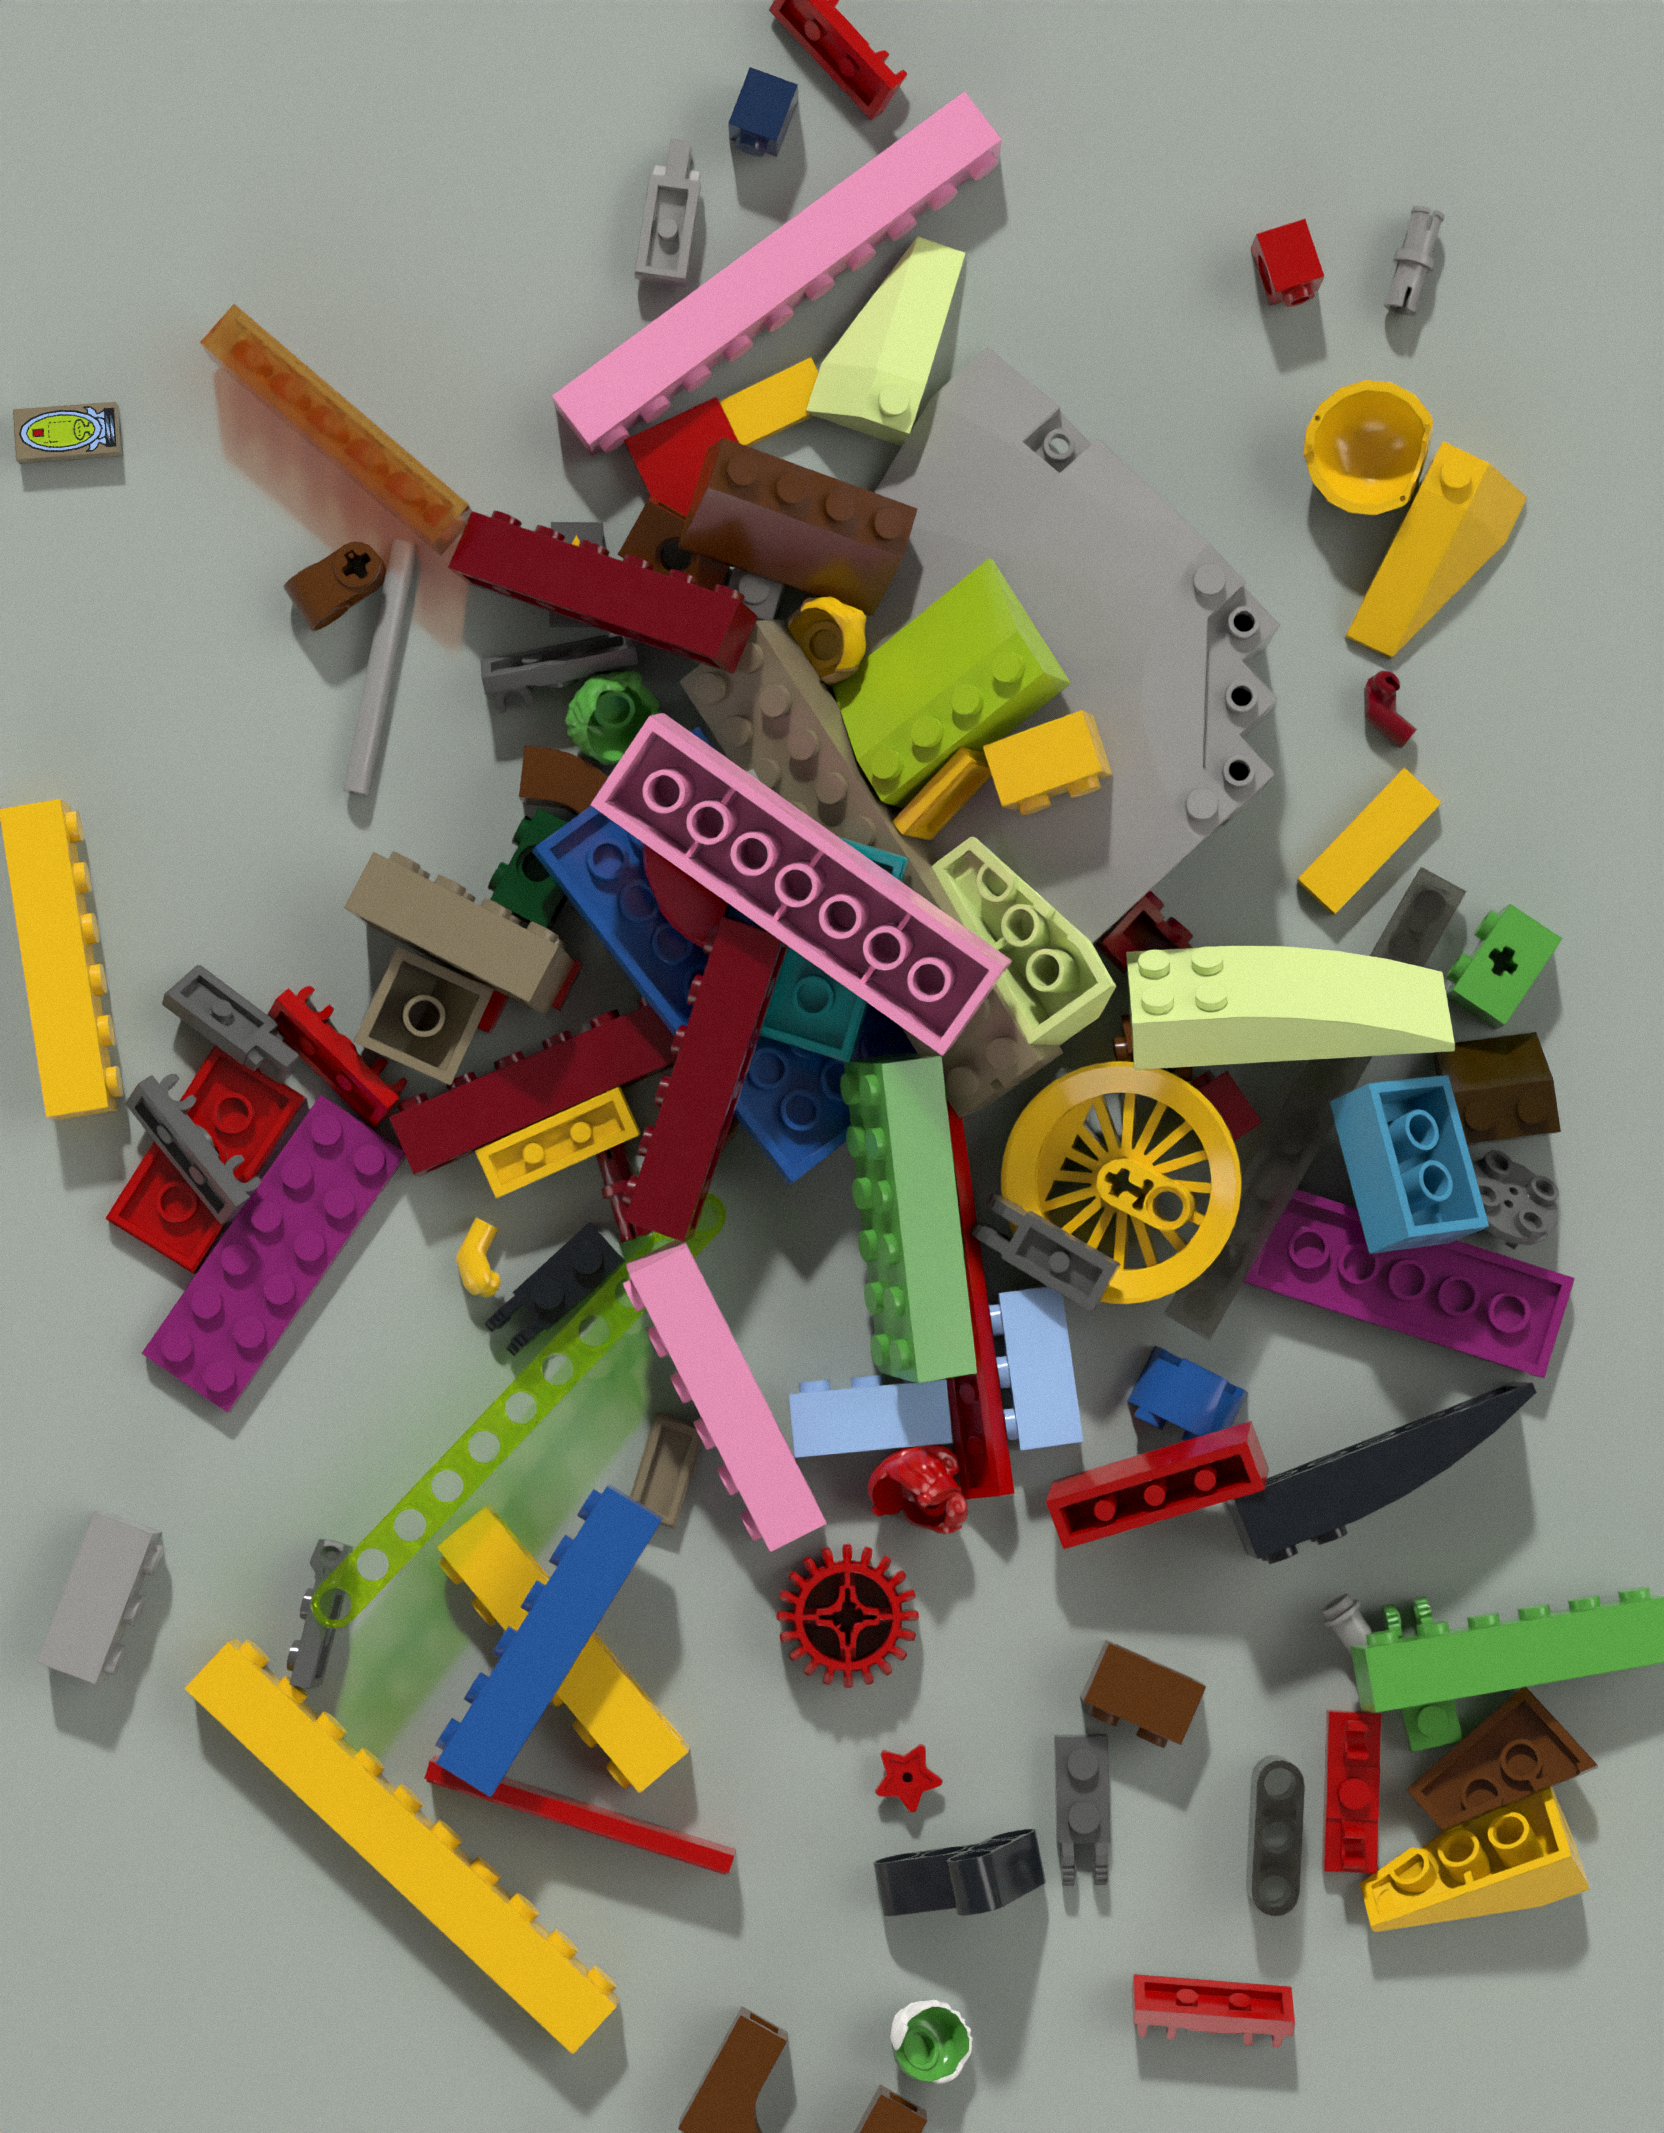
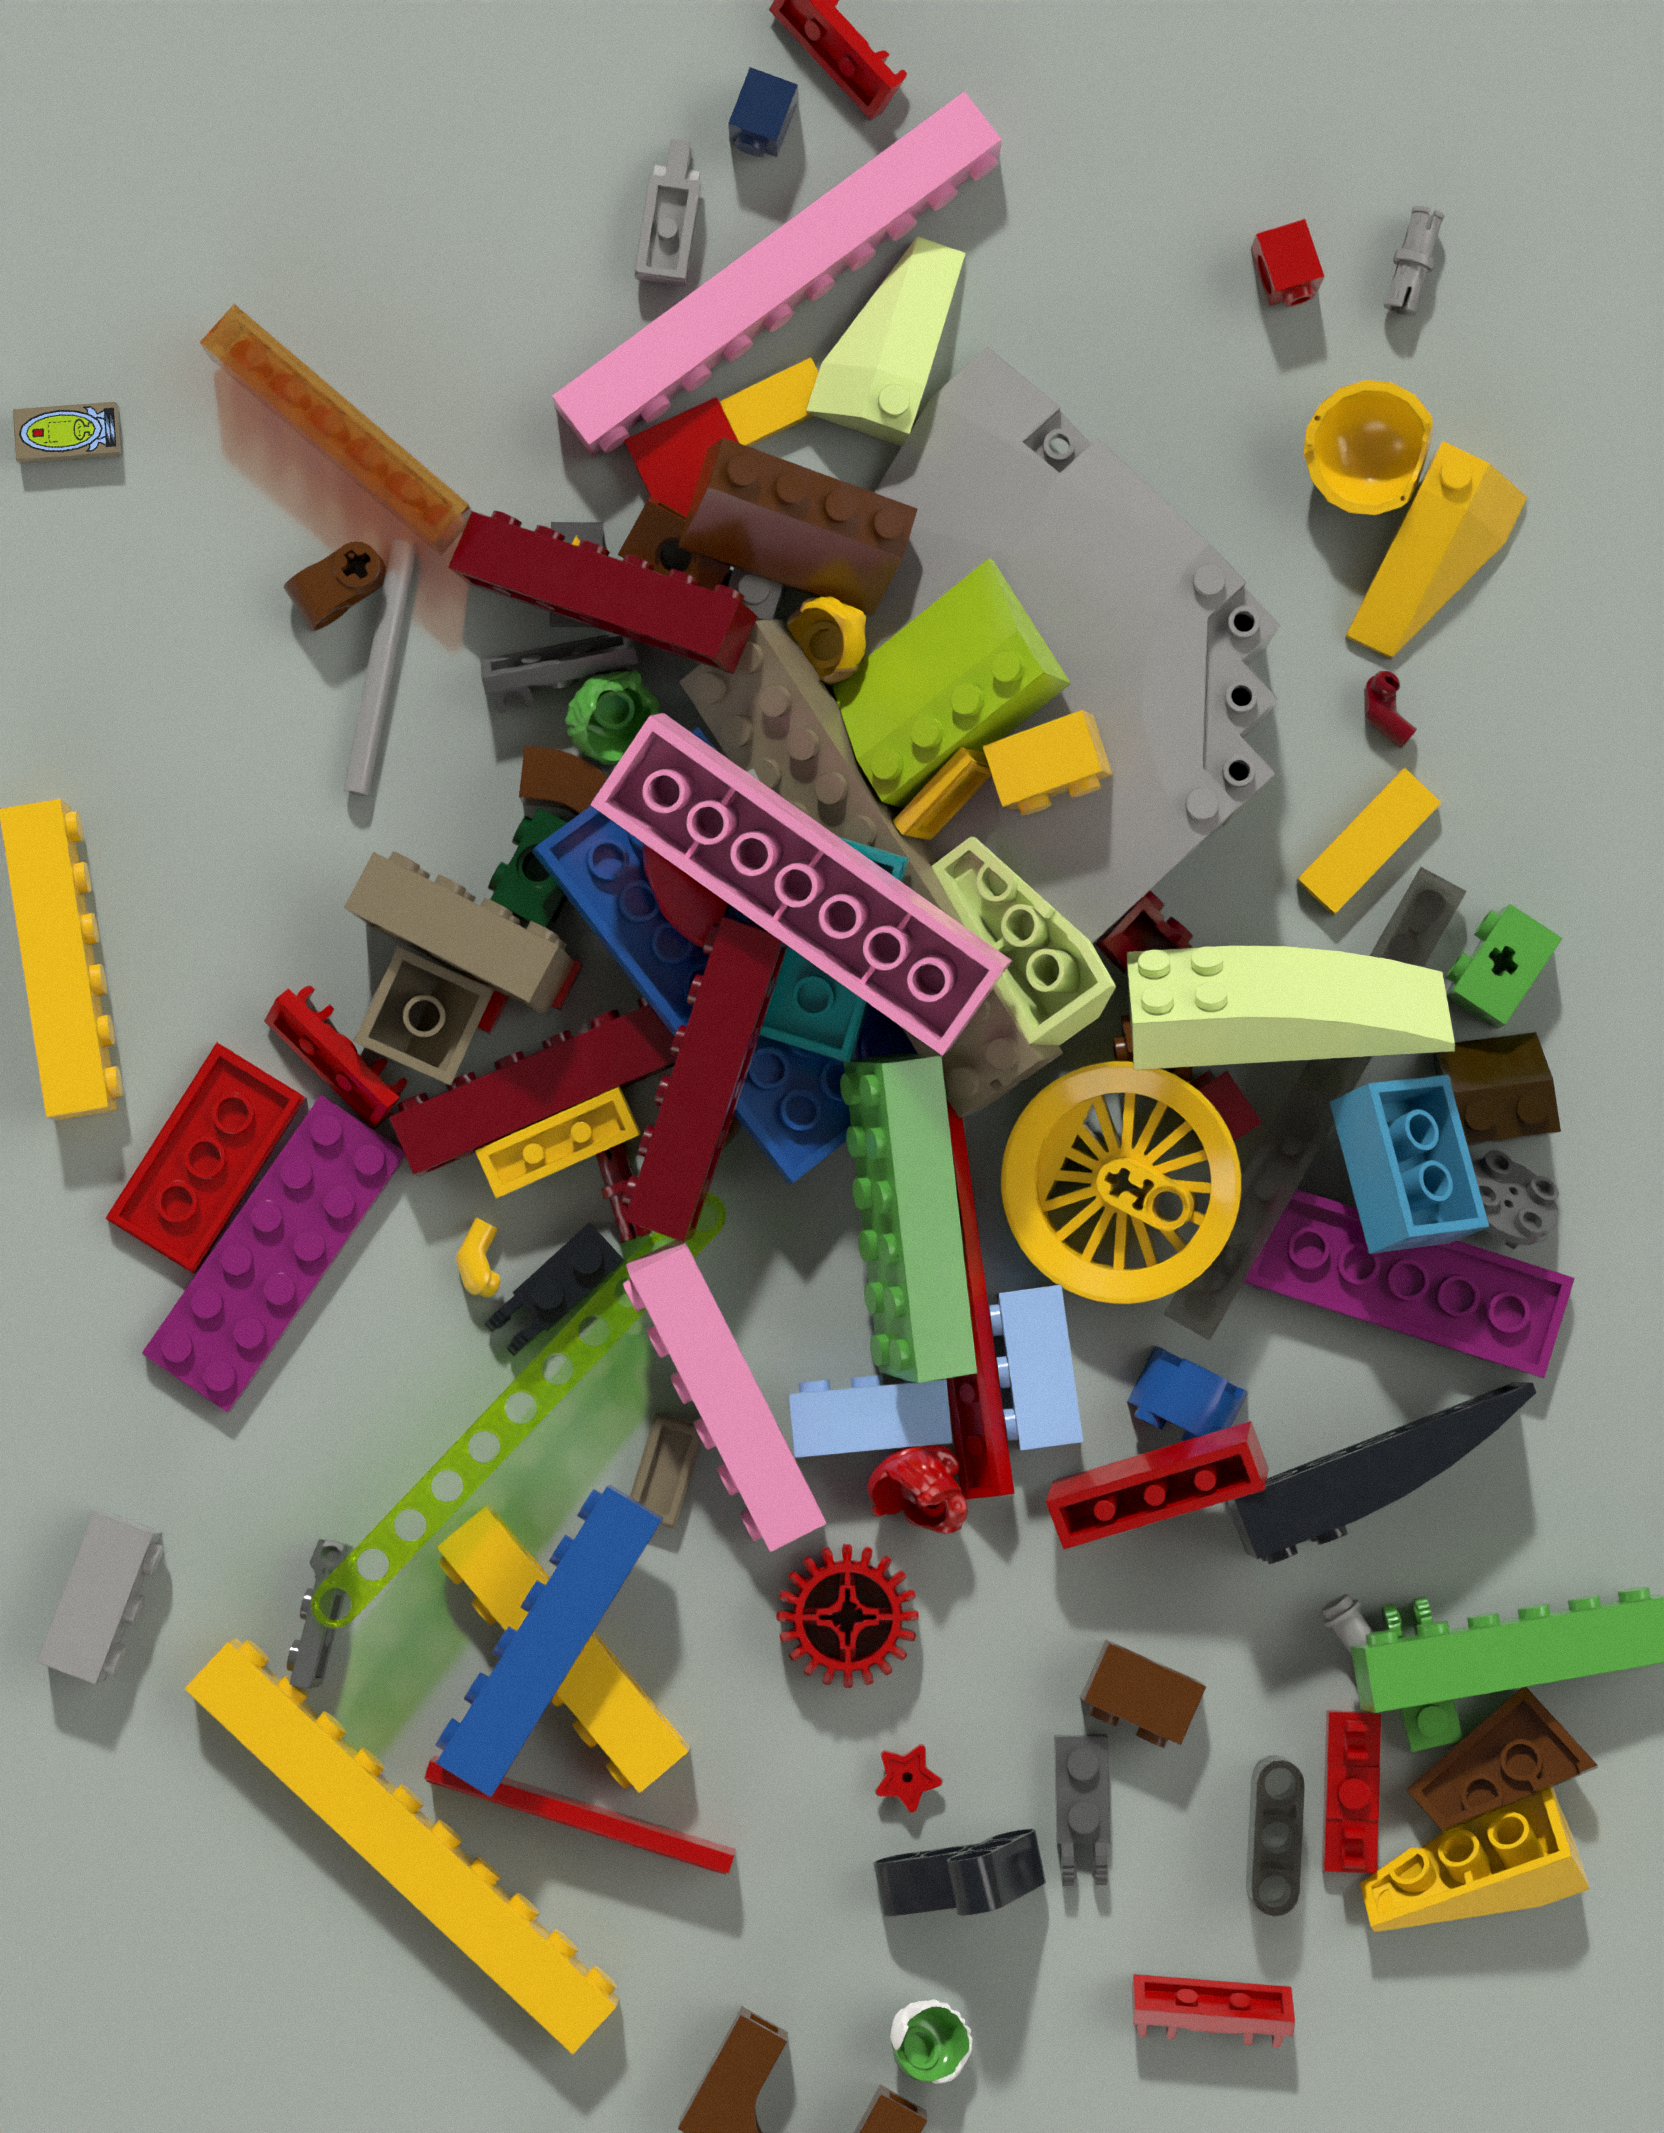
(190, 1147): dark grey plate -> none
(231, 1023): dark grey hinge -> none
(1049, 1254): dark grey hinge -> none

